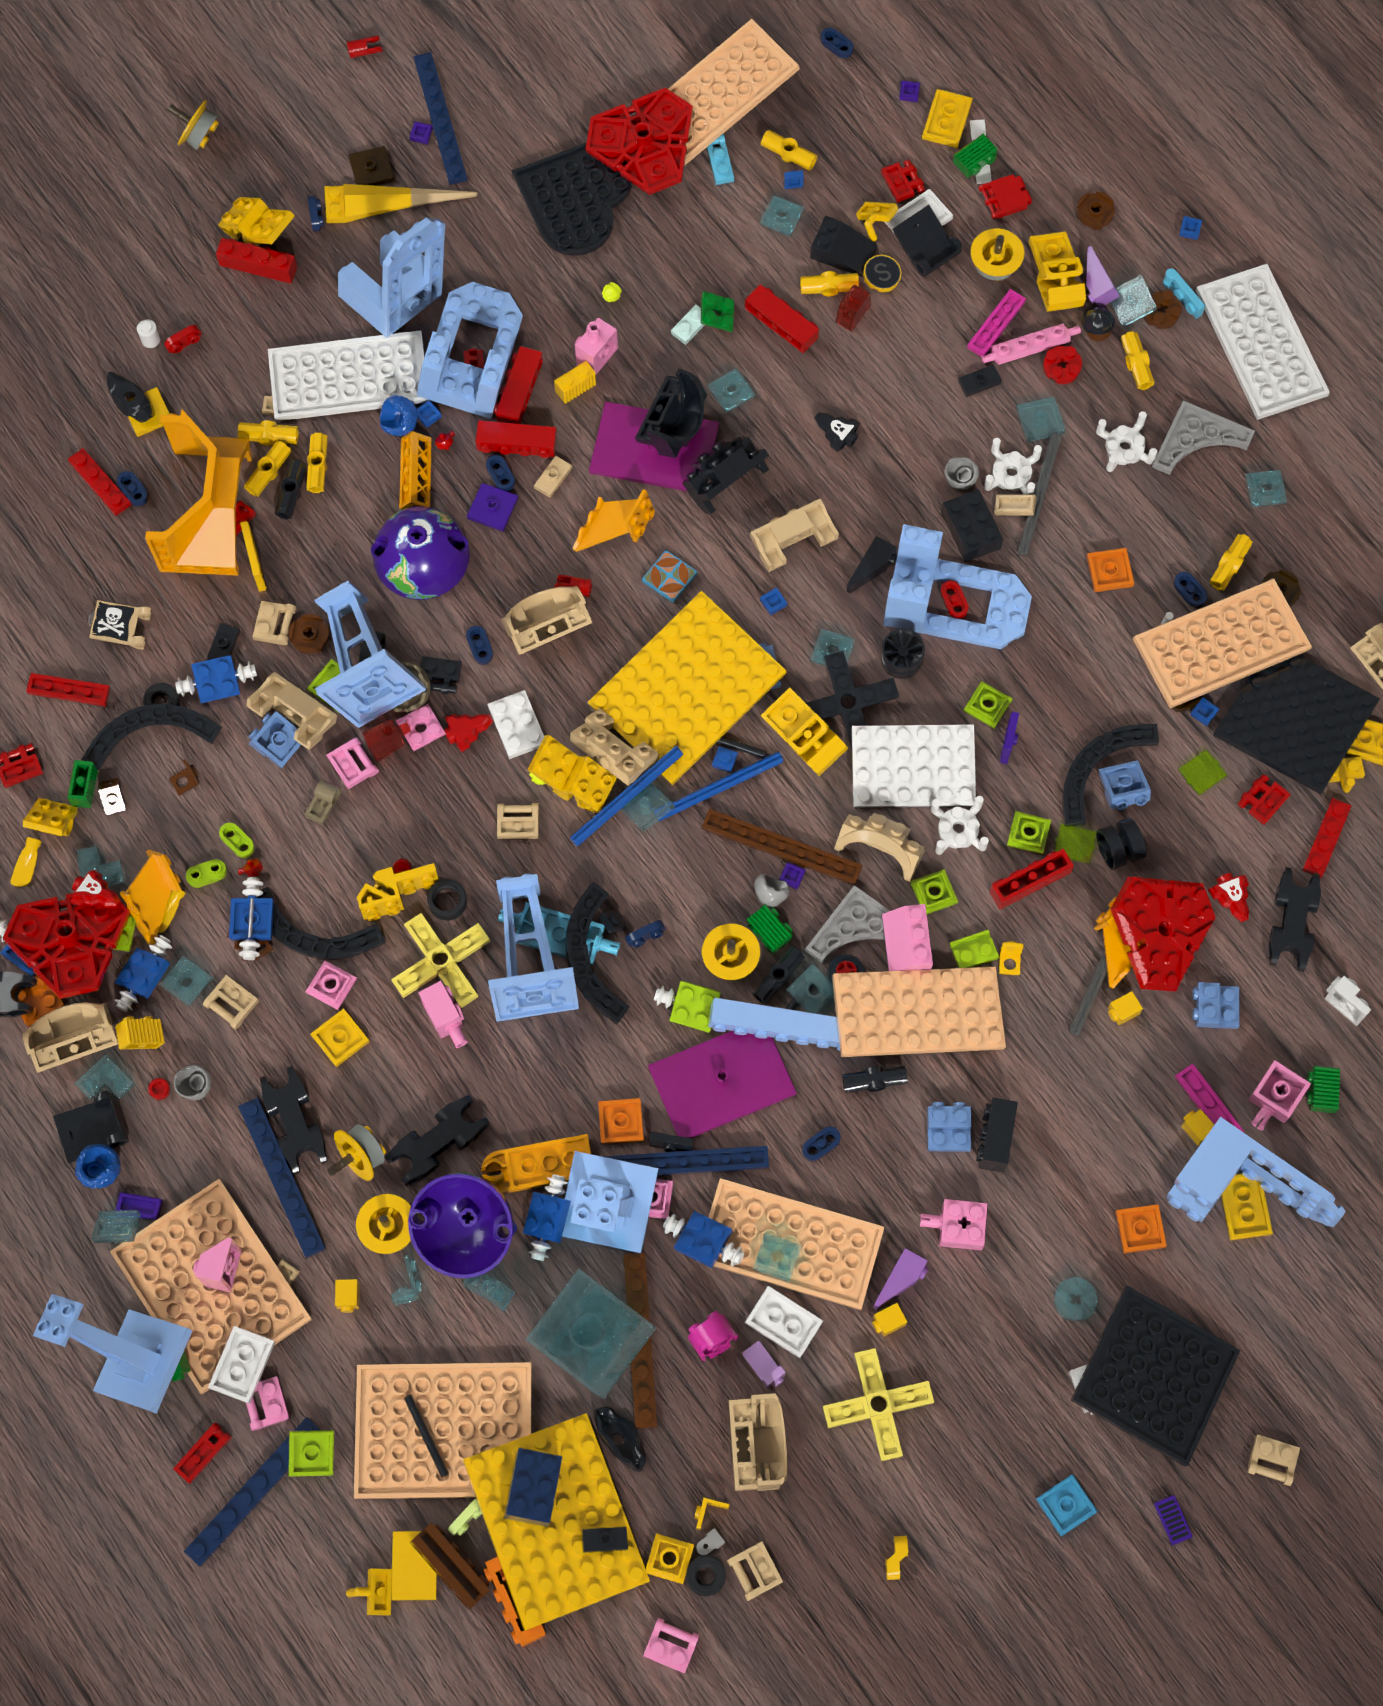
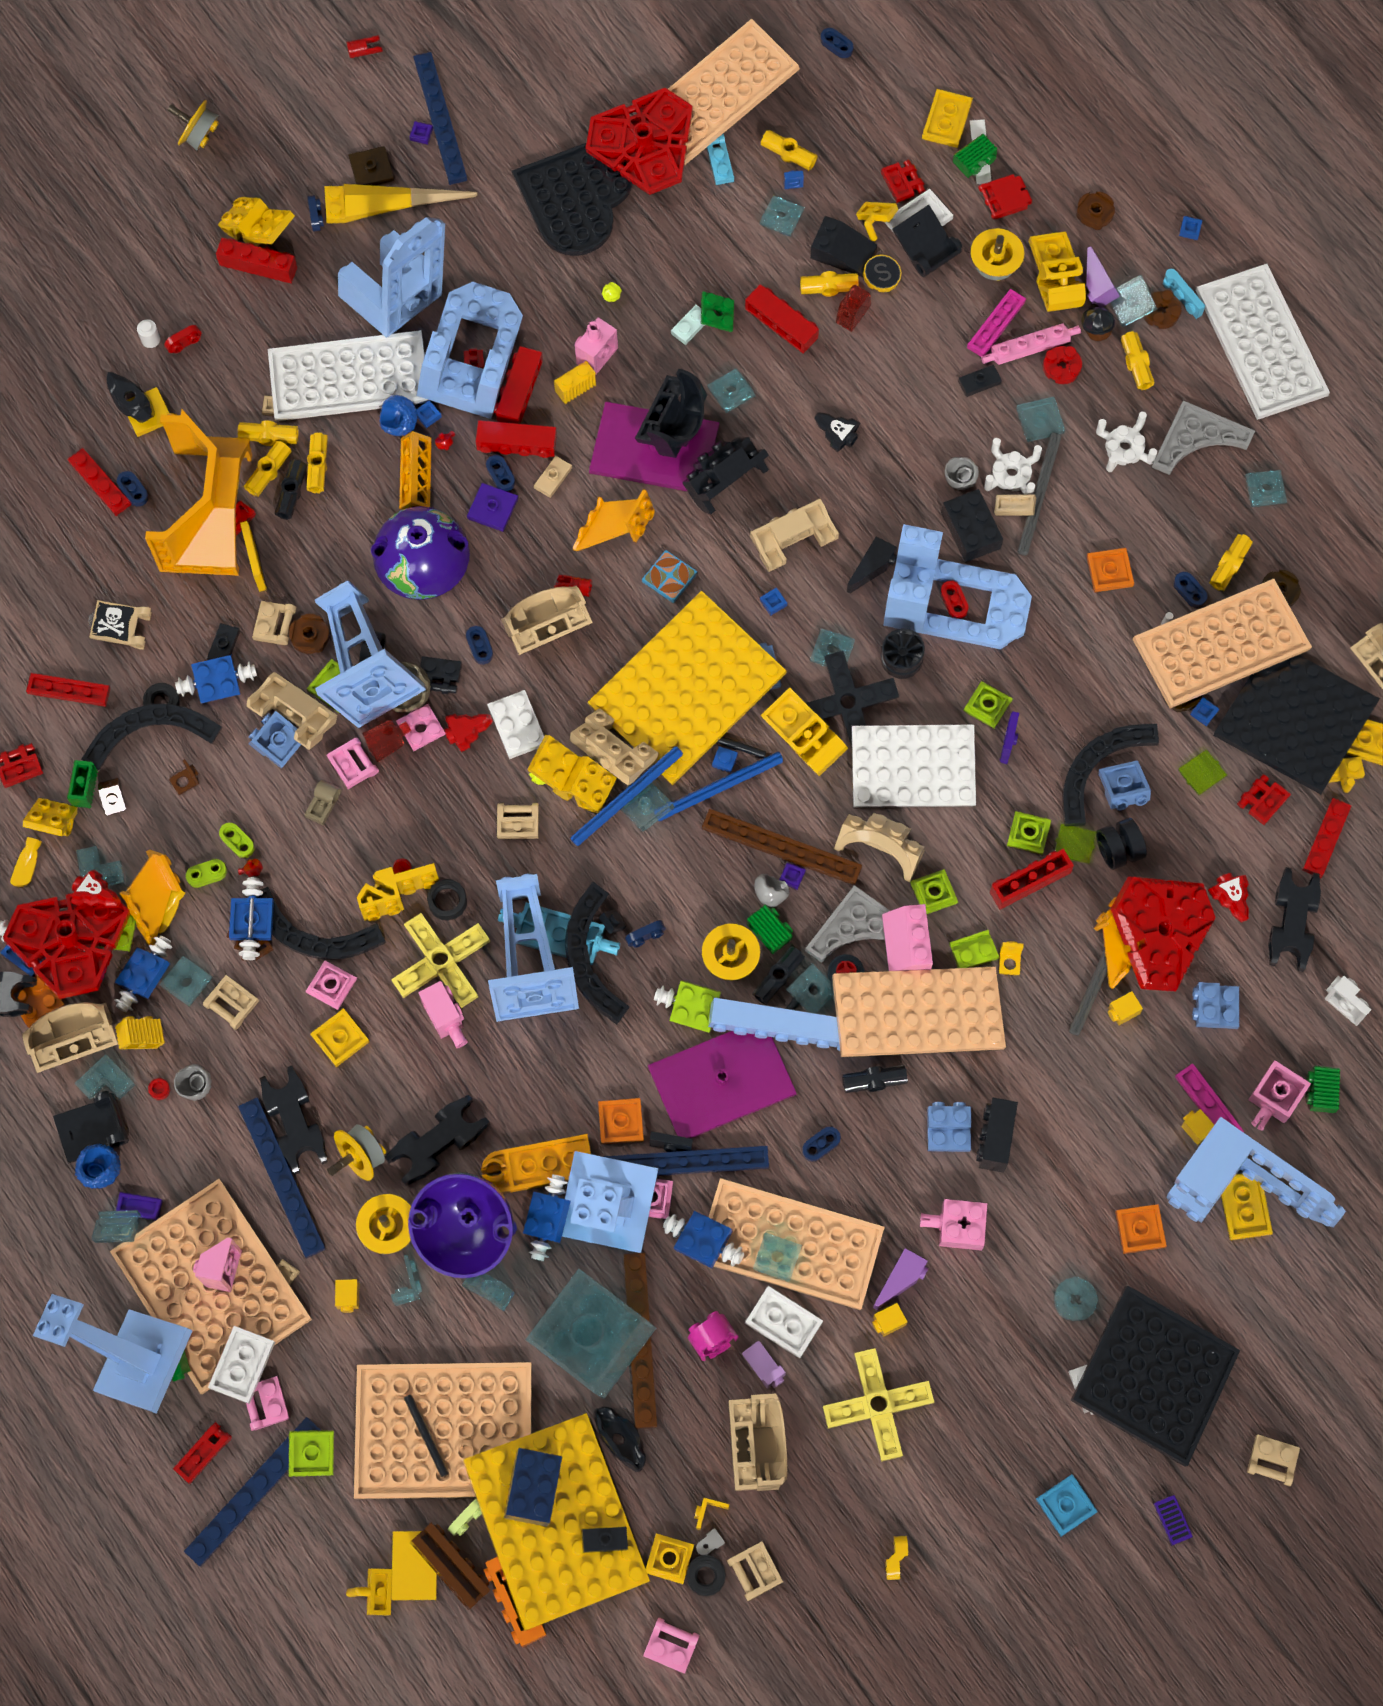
(909, 91): dark purple tile -> none
(960, 816): white plate -> none

